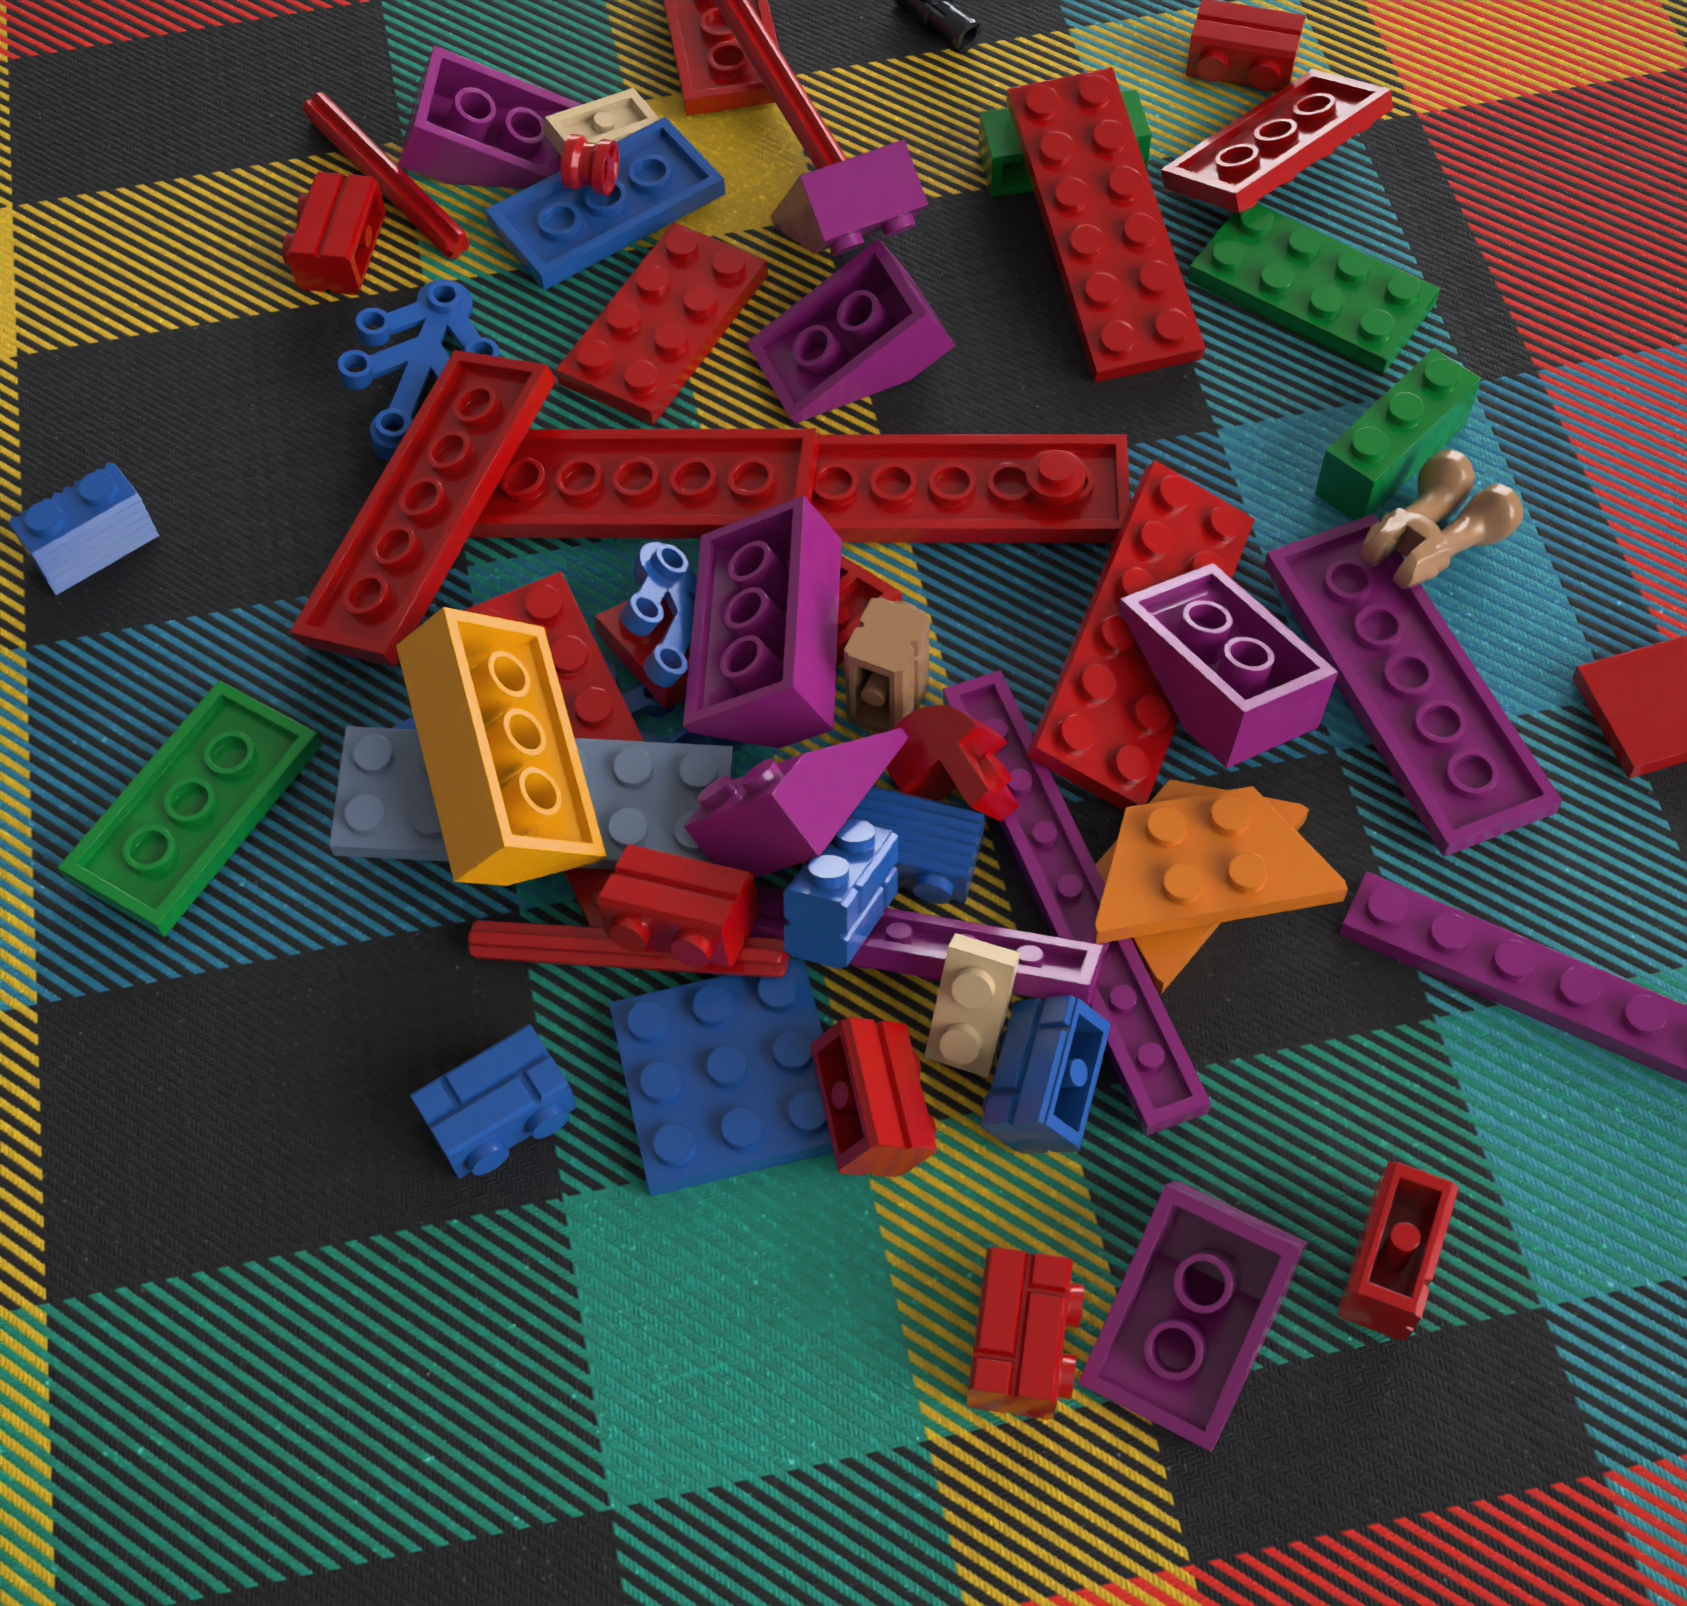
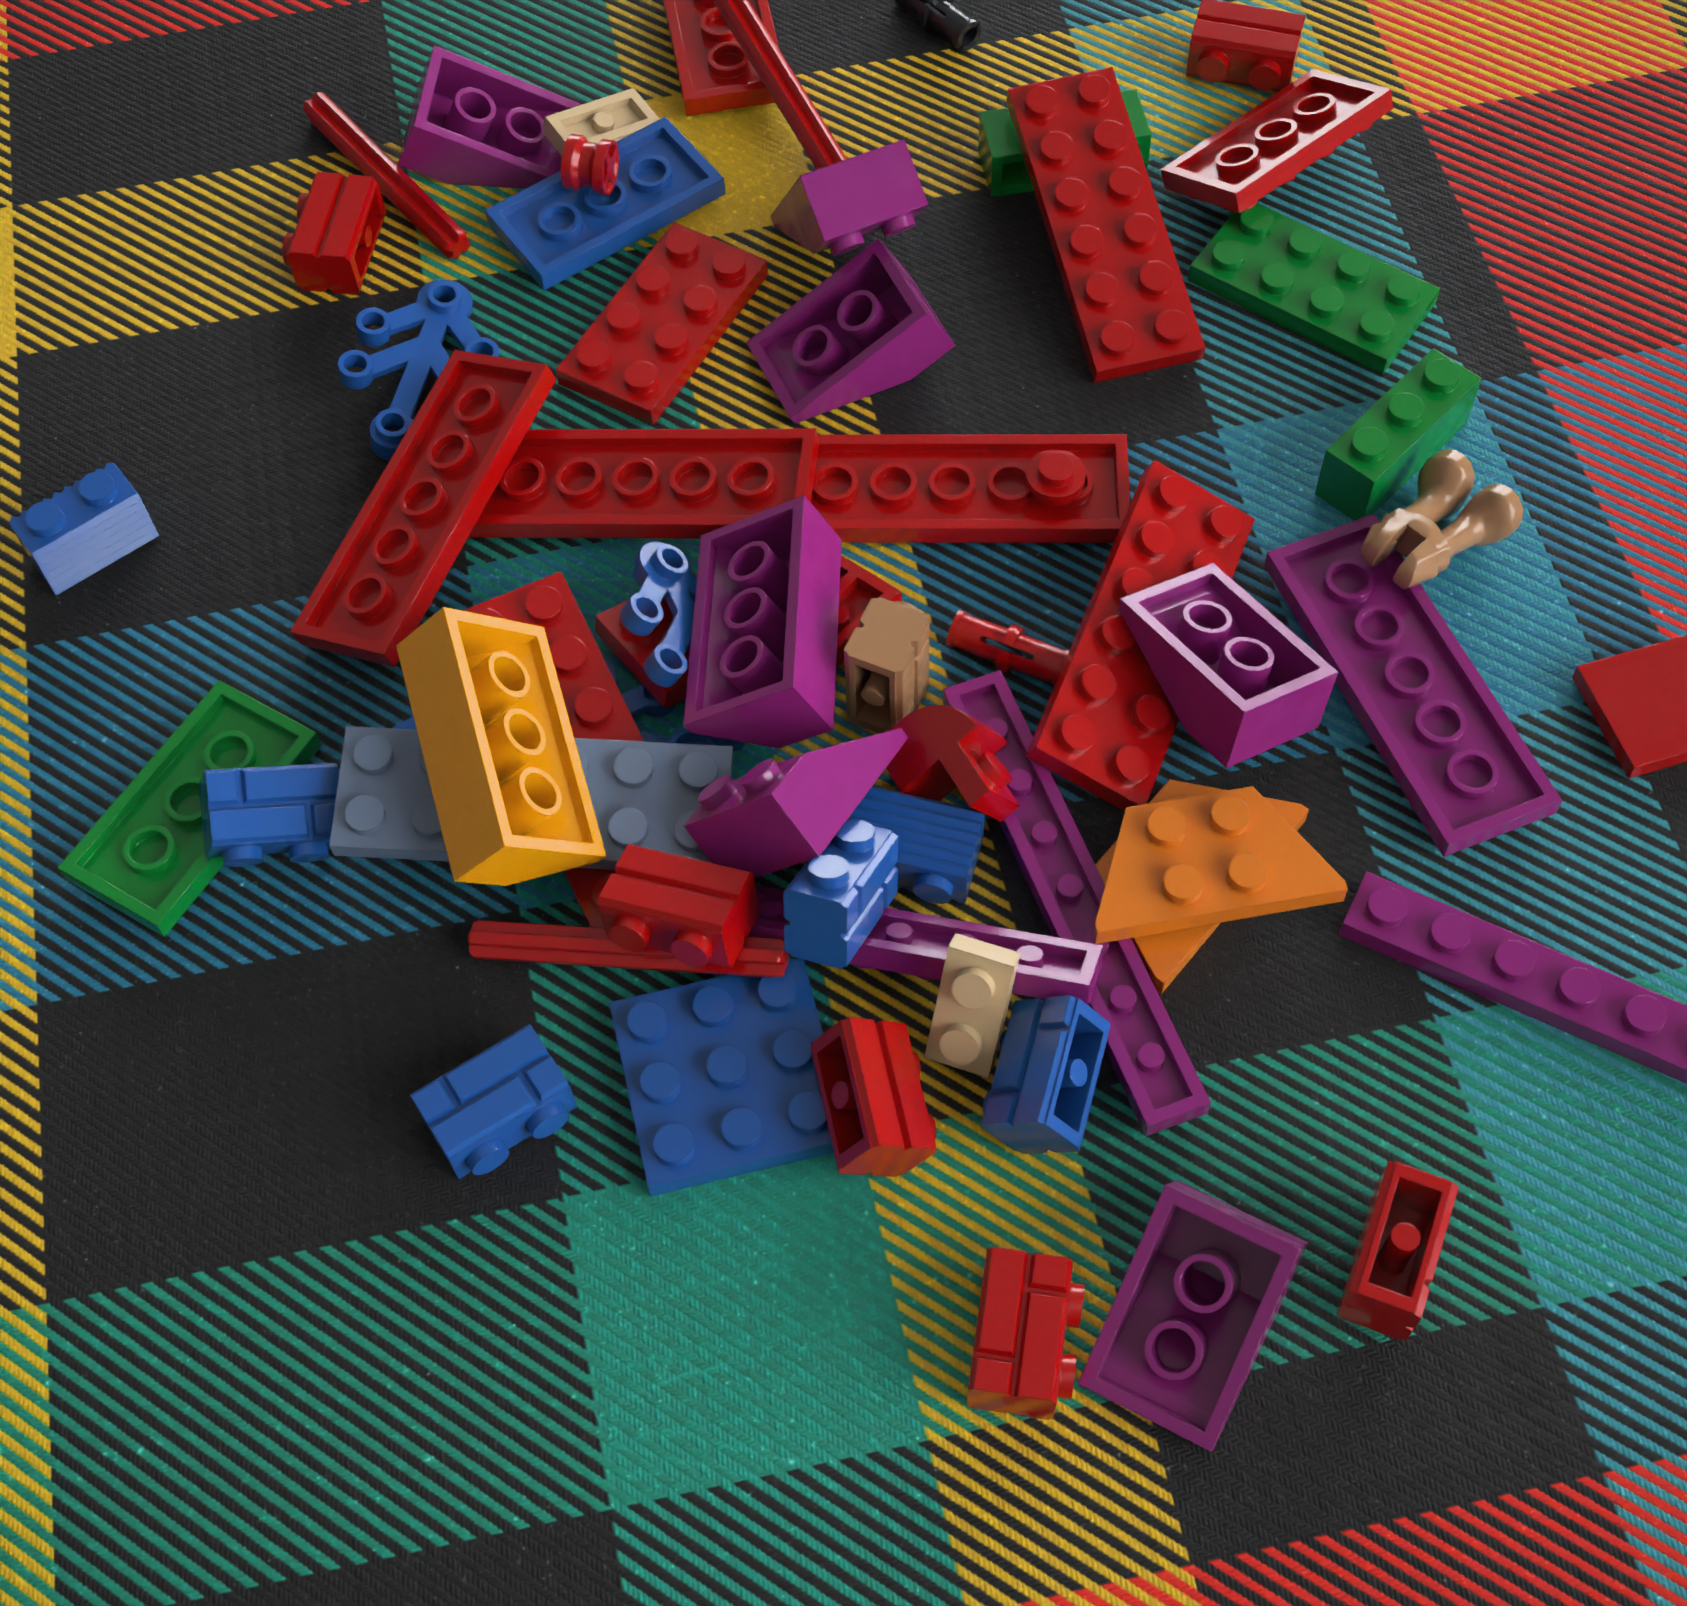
(268, 812): none -> blue brick
(972, 634): none -> red pin

